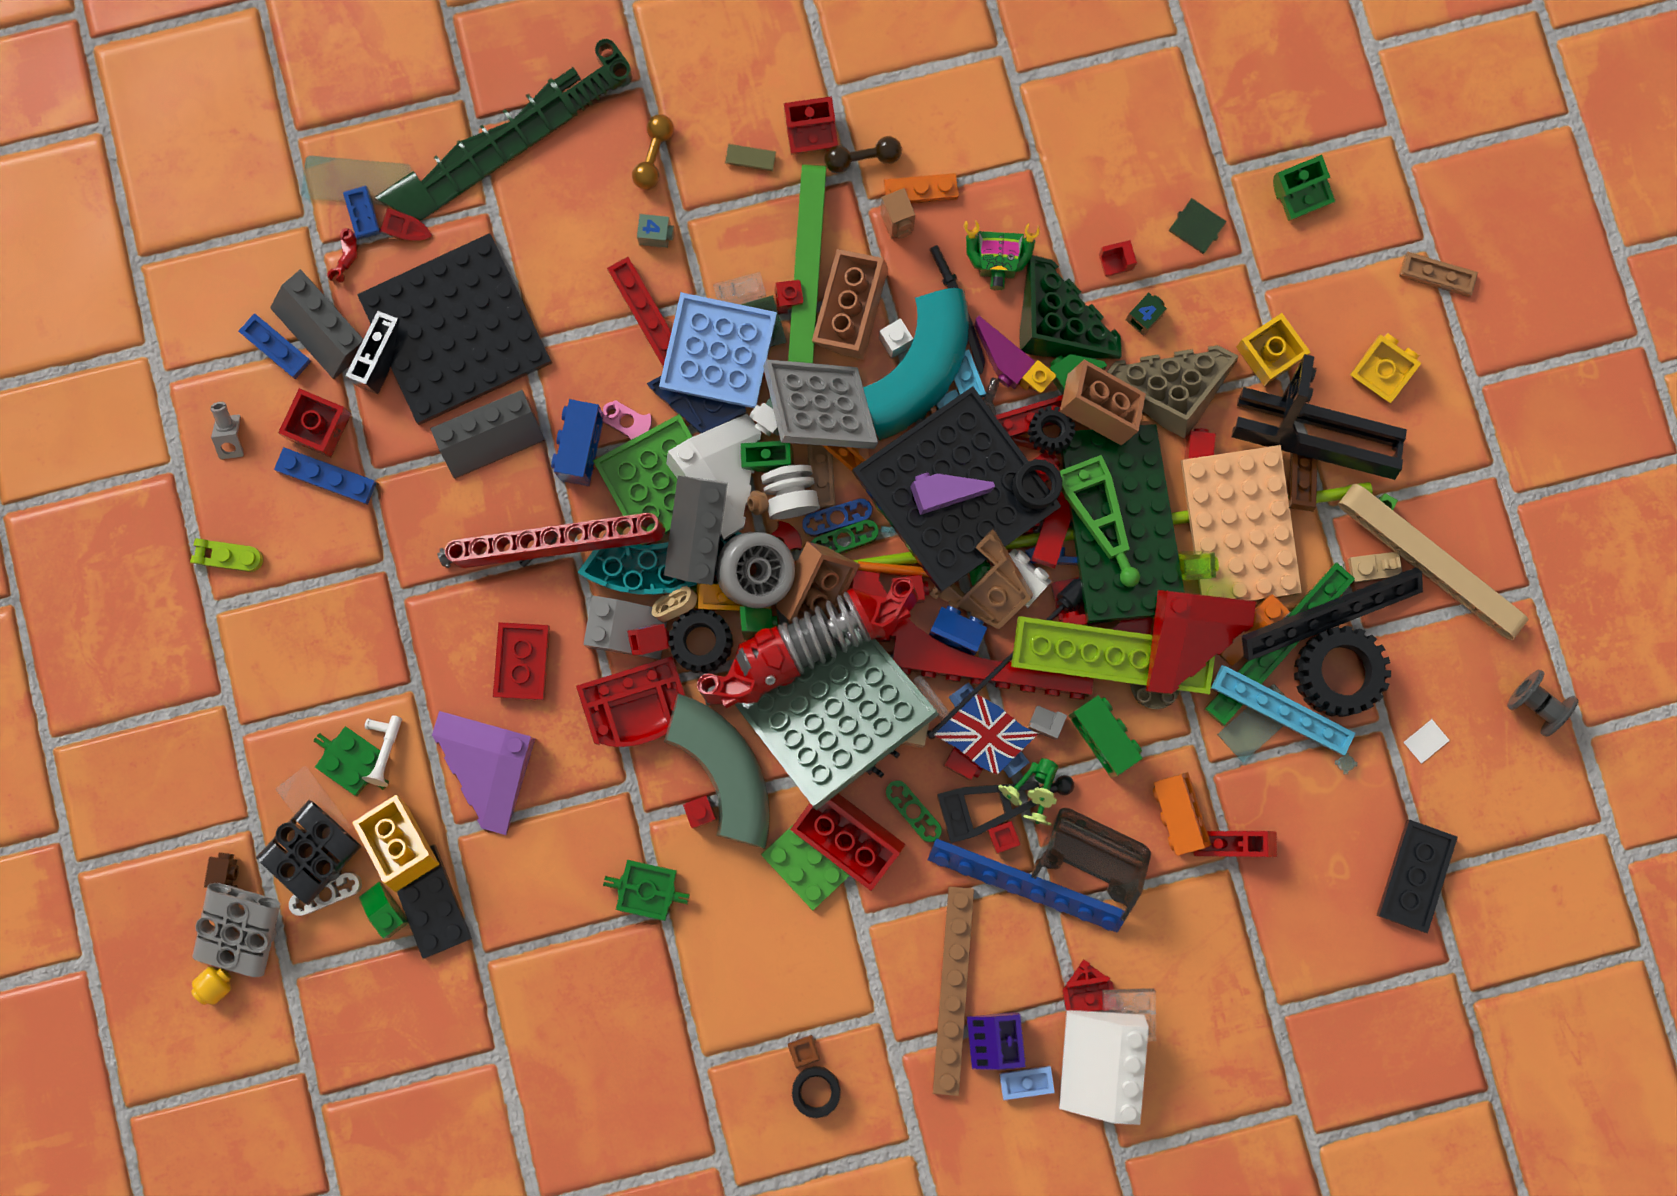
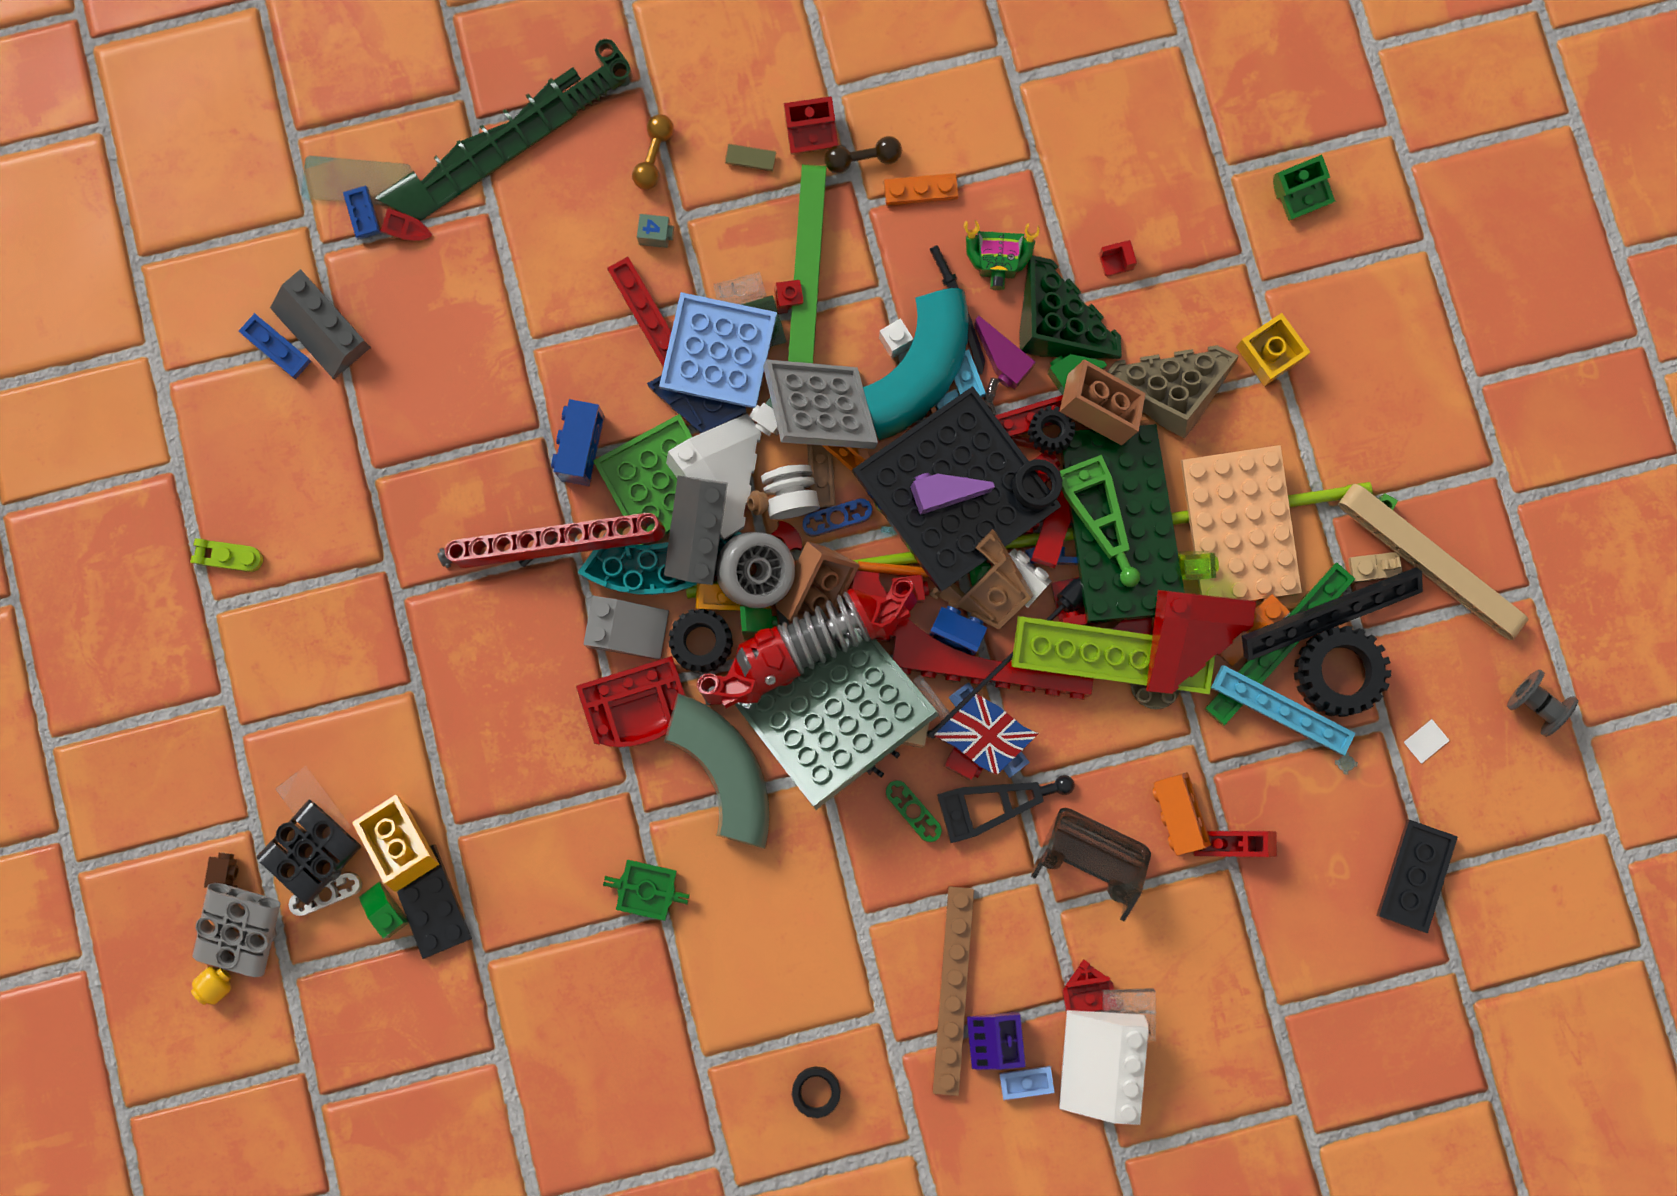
(225, 431): light grey bracket -> none
(314, 423): red brick -> none
(325, 476): blue plate -> none
(348, 760): green plate -> none
(349, 254): red arm -> none
(375, 354): black slope -> none
(391, 730): white piece -> none
(457, 328): black plate -> none
(487, 764): medium lavender slope -> none
(488, 434): dark grey slope -> none
(521, 661): red plate -> none
(641, 423): bright pink piece -> none
(648, 639): red brick -> none
(674, 604): tan plate -> none
(699, 812): red brick -> none
(766, 455): green slope -> none
(803, 1051): dark orange tile -> none
(804, 868): bright green plate -> none
(849, 839): red slope -> none
(850, 303): nougat slope -> none
(859, 528): green beam -> none
(897, 214): medium nougat brick -> none
(1003, 837): red plate -> none
(1023, 884): blue plate -> none
(1037, 377): yellow bracket -> none
(1045, 774): plant -> none
(1047, 722): light grey panel -> none
(1106, 736): green brick -> none
(1146, 313): dark green brick -> none
(1197, 226): clear green piece -> none
(1199, 443): red brick -> none
(1249, 731): clear light blue piece -> none
(1293, 408): black piece -> none
(1302, 483): reddish brown plate -> none
(1386, 367): yellow plate -> none
(1438, 274): medium nougat tile -> none

